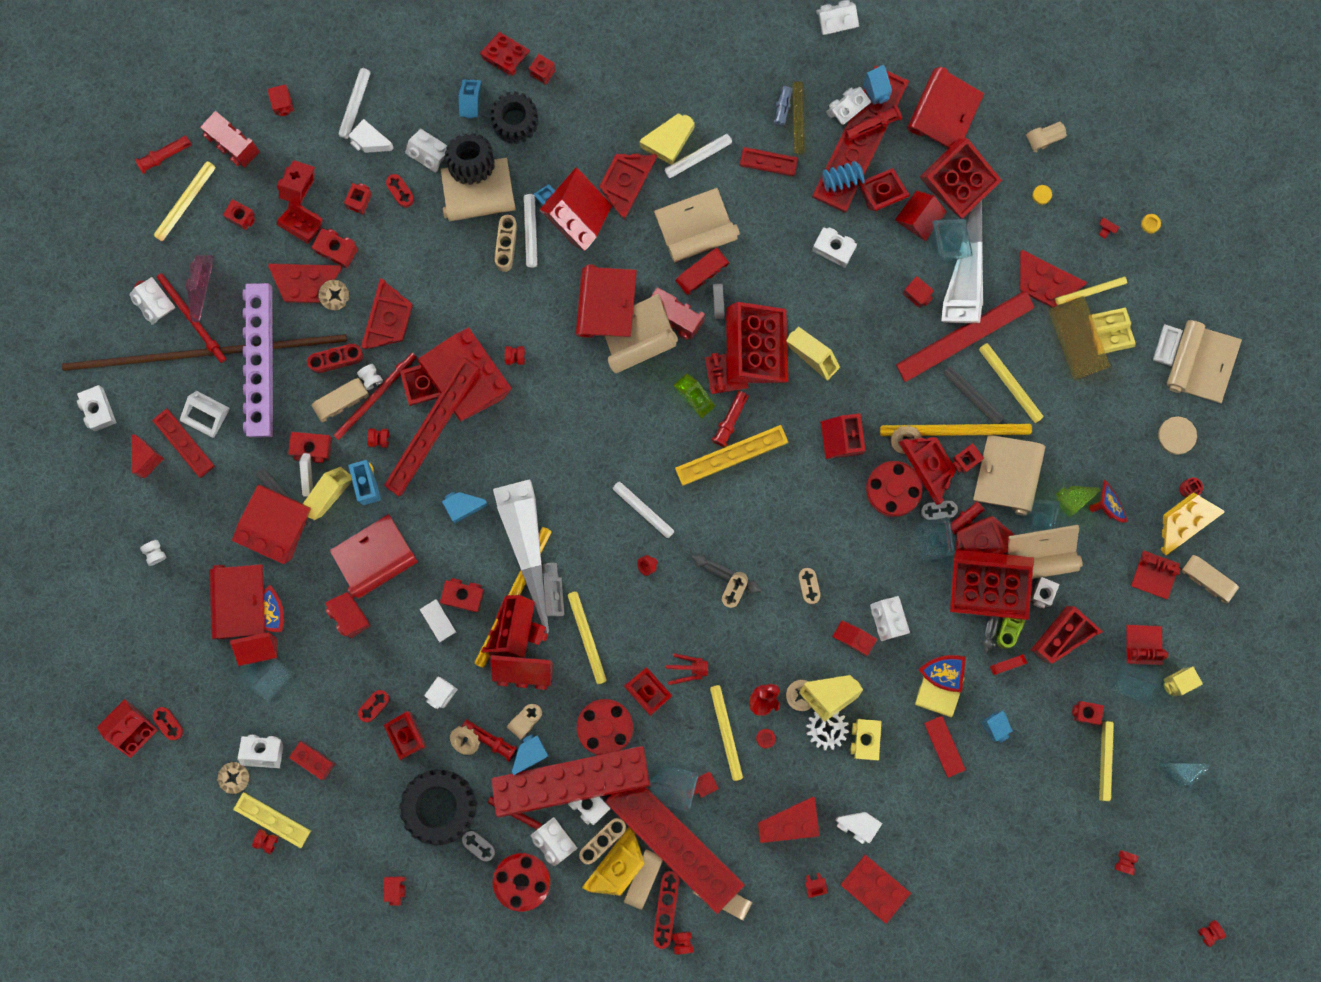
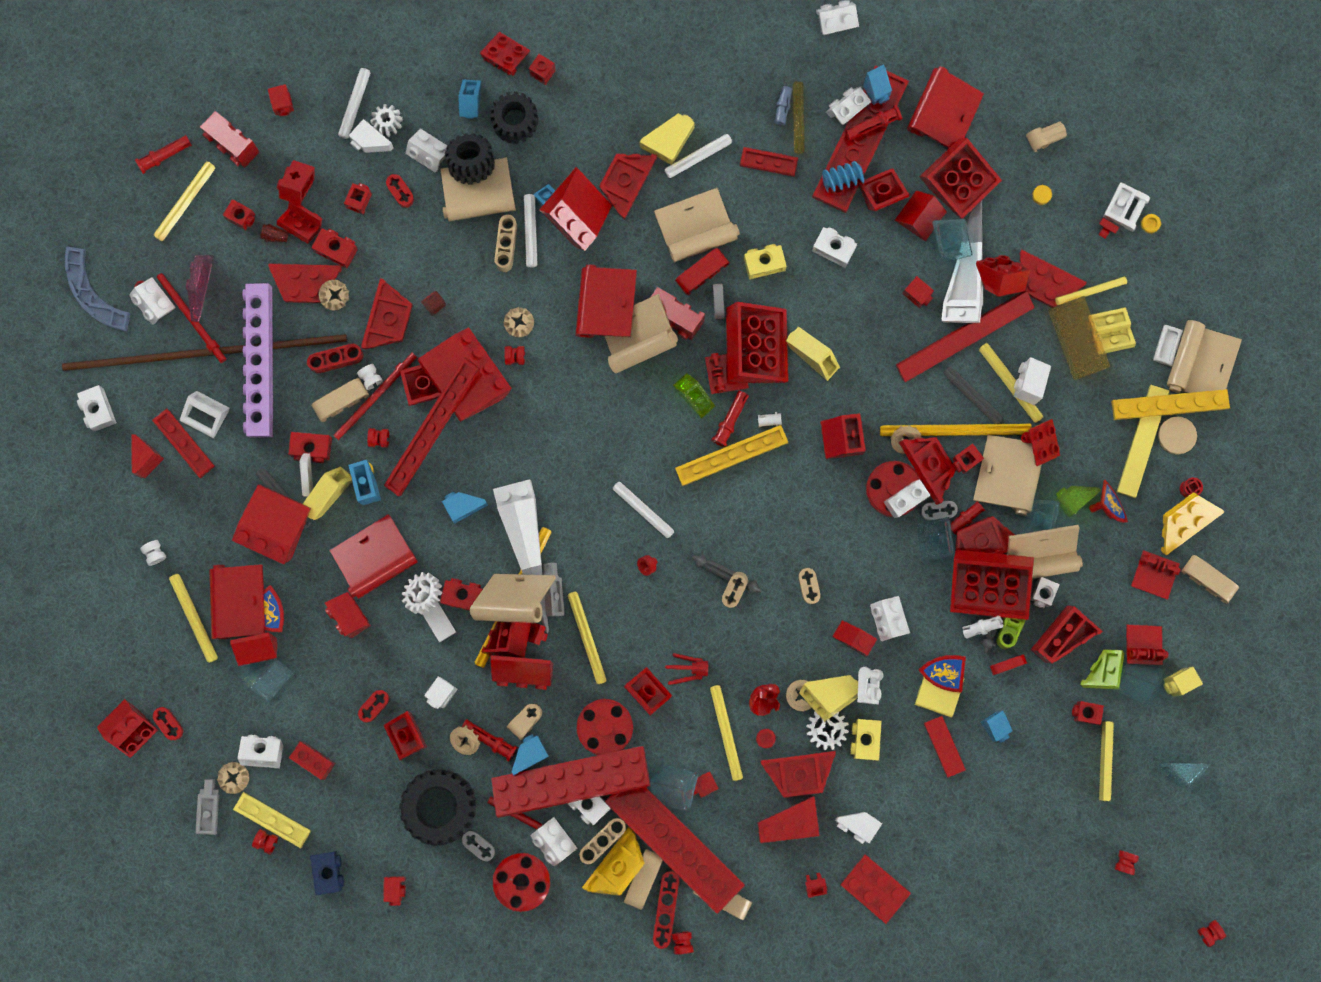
(85, 294): none -> sand blue tile
(193, 618): none -> light yellow axle
(207, 809): none -> light grey hinge
(273, 234): none -> clear red cone
(321, 883): none -> dark blue brick
(383, 114): none -> white gear
(422, 593): none -> white gear
(433, 303): none -> clear red slope
(512, 598): none -> tan door
(521, 330): none -> tan gear
(757, 269): none -> light yellow brick
(770, 420): none -> white pin
(800, 773): none -> red wing
(869, 692): none -> white plate
(906, 498): none -> white brick
(982, 627): none -> white pin
(1002, 275): none -> red slope
(1032, 381): none -> white brick
(1043, 442): none -> red hinge
(1106, 671): none -> lime wing
(1120, 204): none -> white plate
(1140, 449): none -> light yellow tile
(1170, 404): none -> yellow plate

